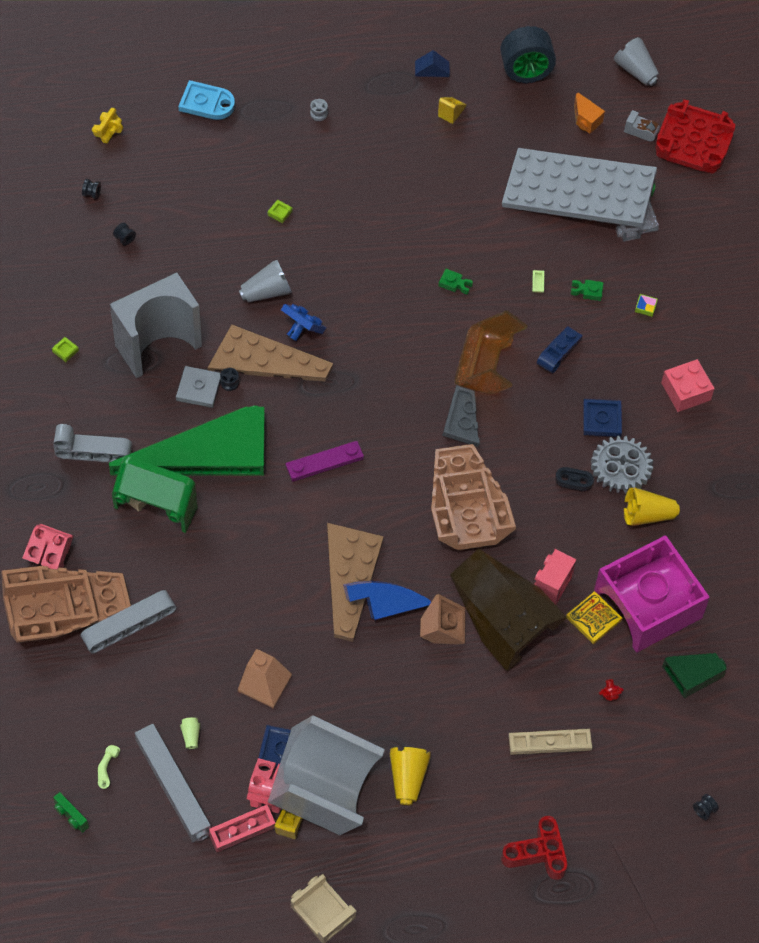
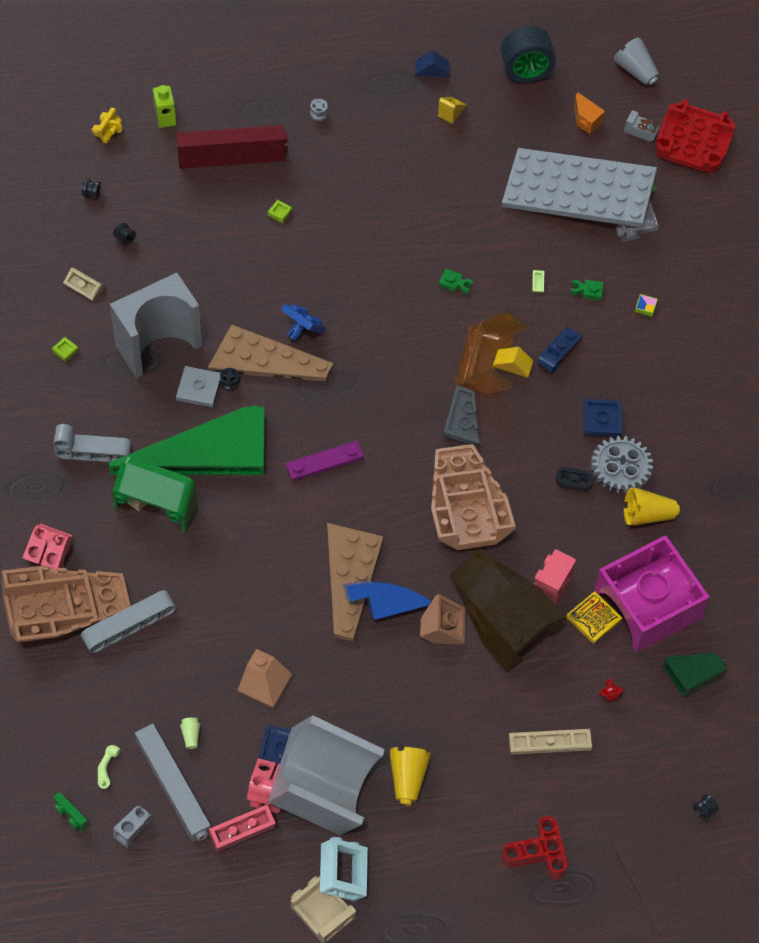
(83, 284): none -> tan slope
(131, 826): none -> light grey leg
(163, 99): none -> lime torso
(206, 101): medium azure plate -> none
(232, 146): none -> dark red brick
(265, 284): light grey cone -> none
(287, 824): yellow slope -> none
(328, 869): none -> light aqua window
(513, 361): none -> yellow slope
(687, 385): coral brick -> none

